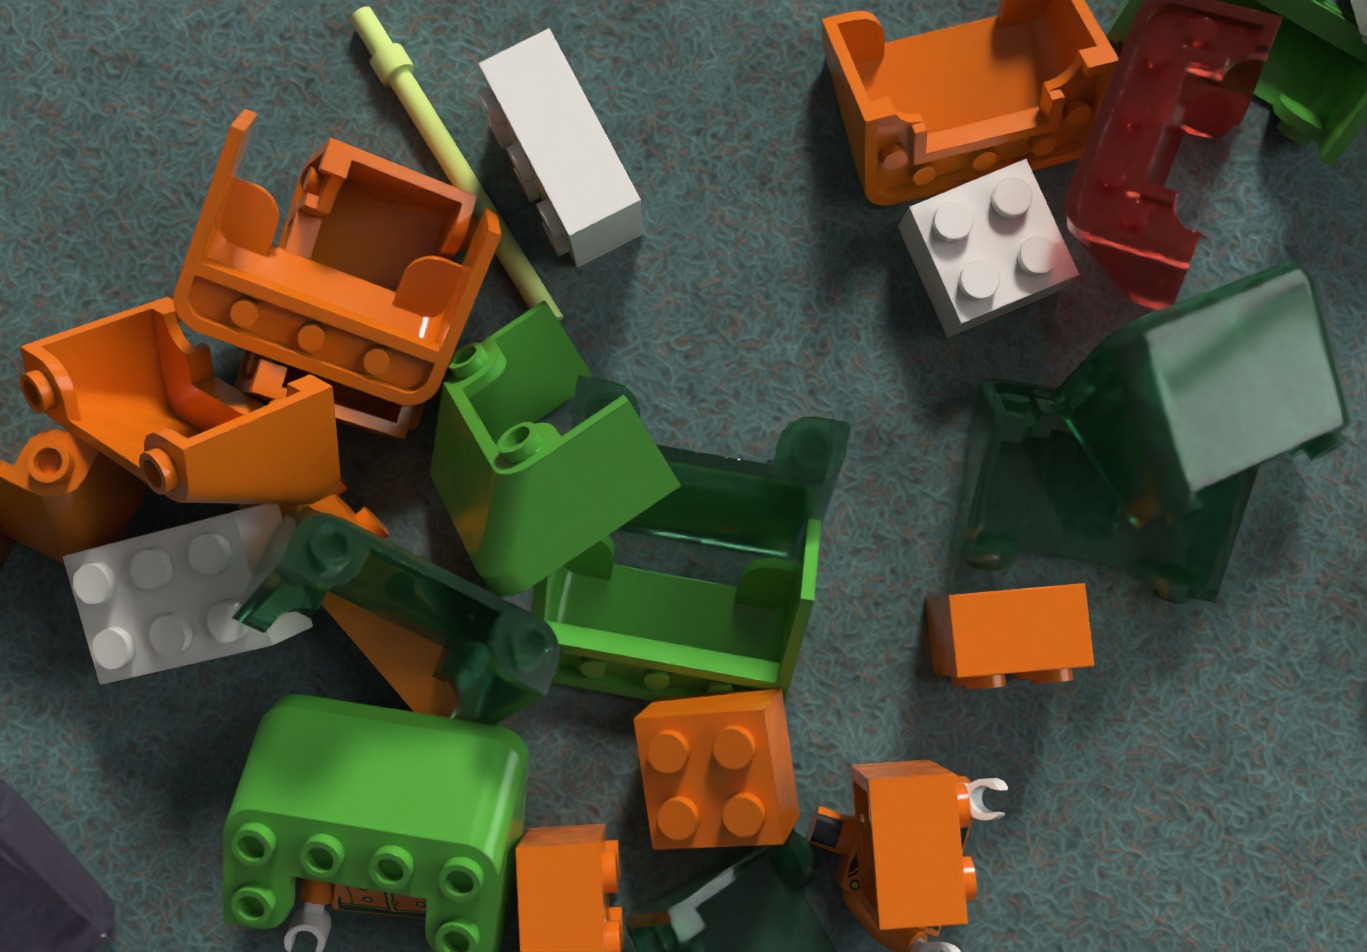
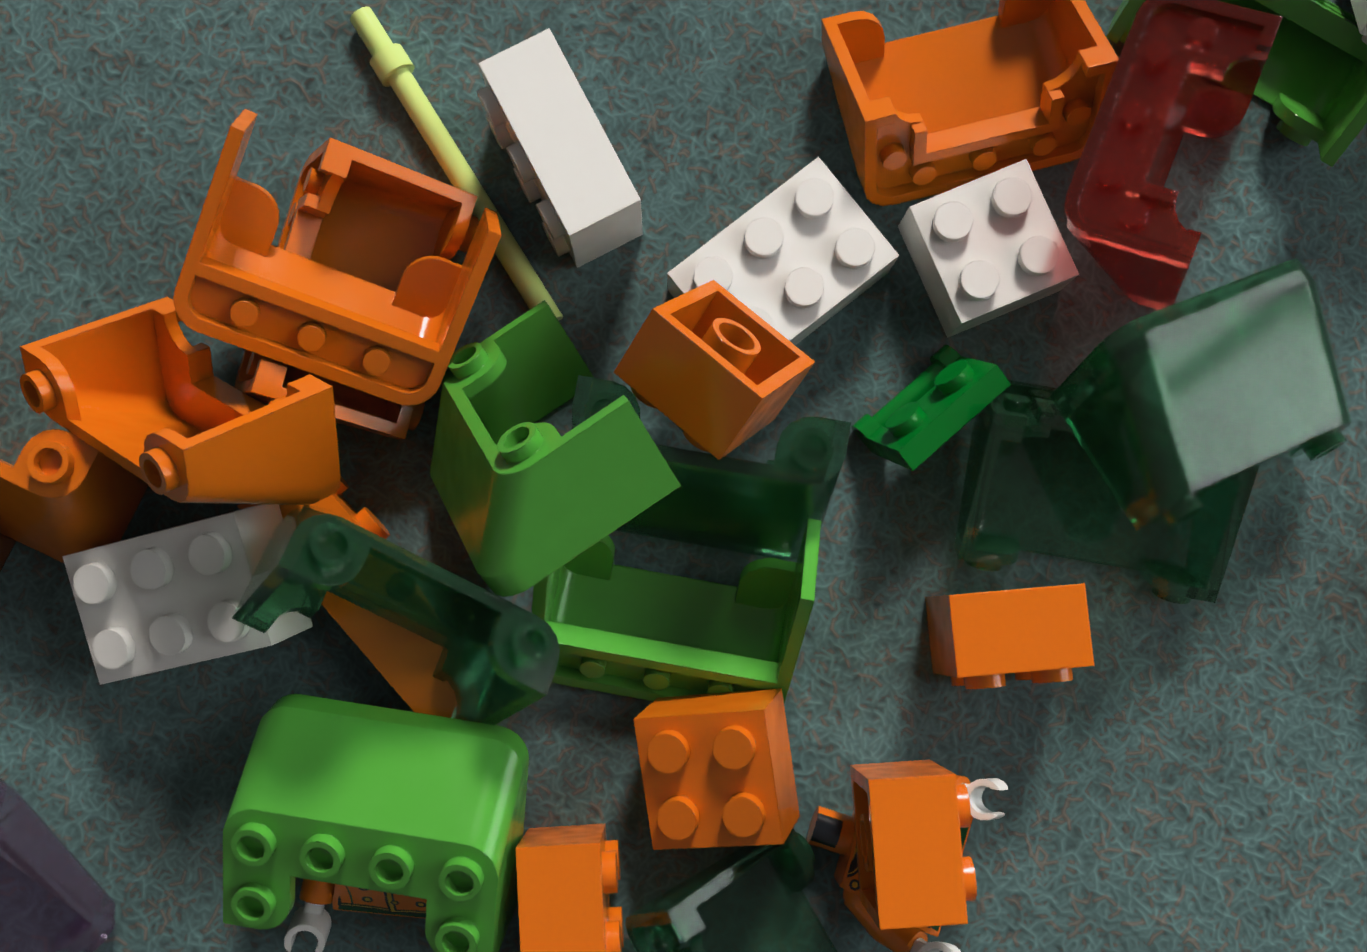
(712, 368): none -> orange brick
(793, 254): none -> white brick
(931, 408): none -> green plate

